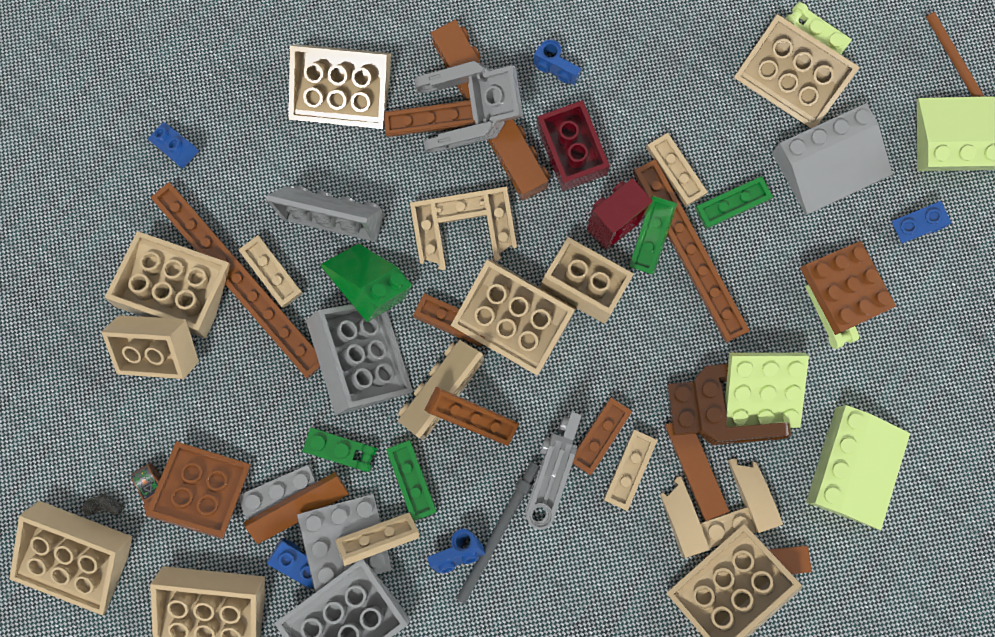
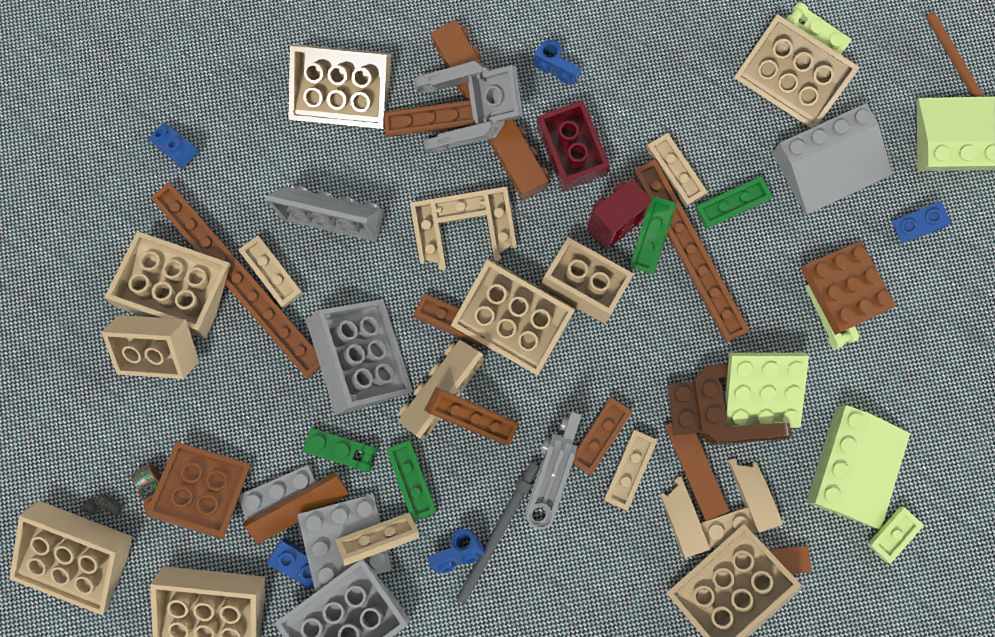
(367, 280): green slope -> none
(895, 534): none -> yellowish green plate

